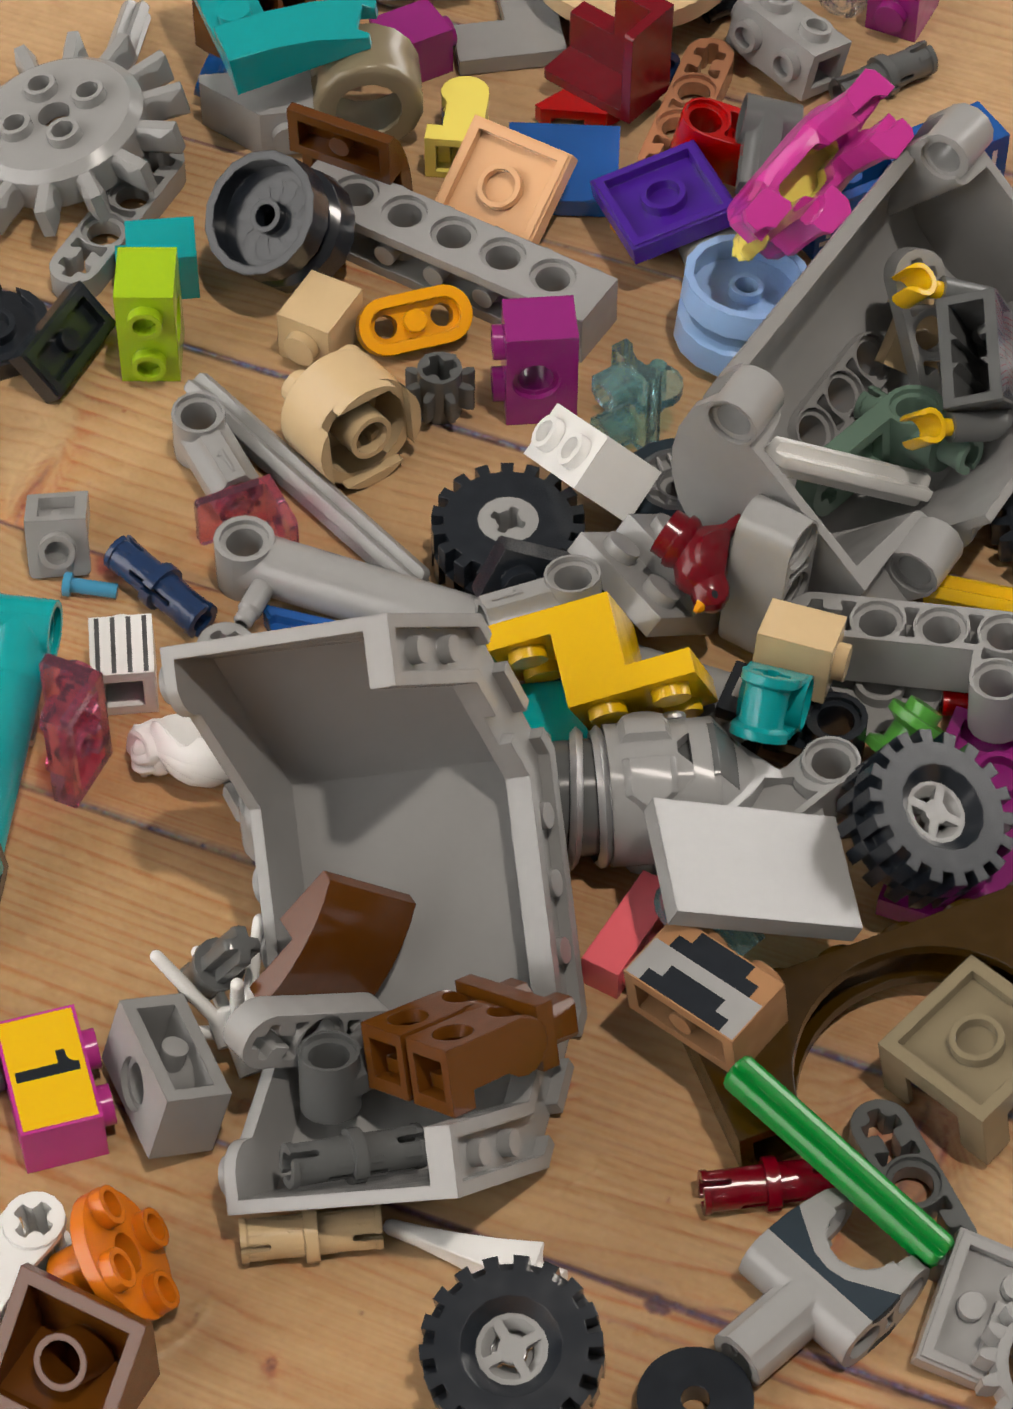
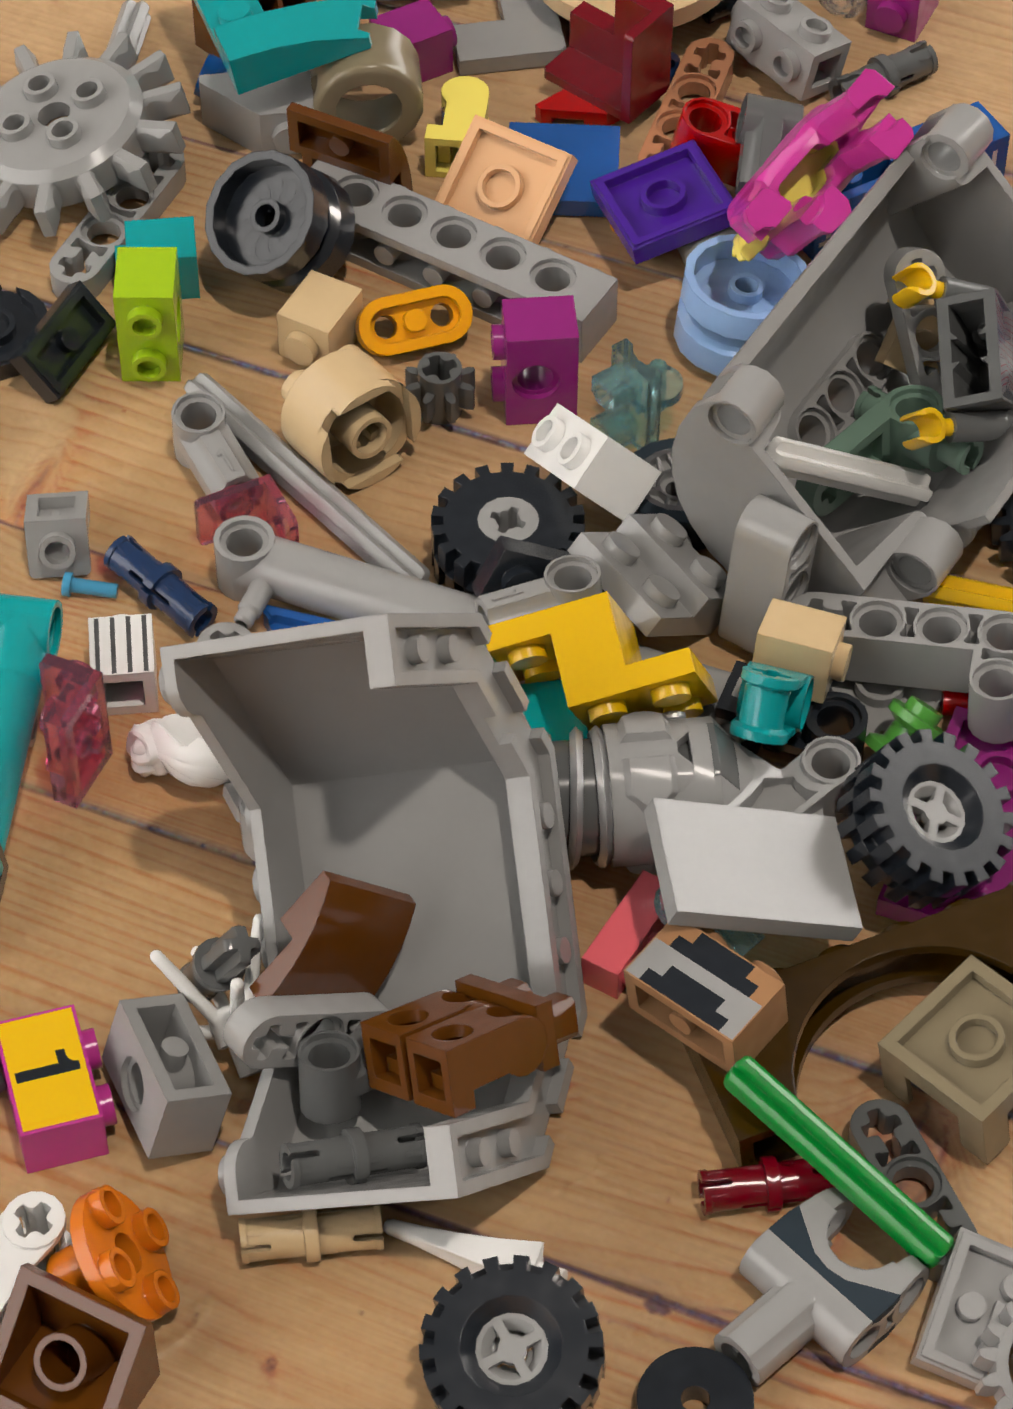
(698, 558): dark red animal -> none

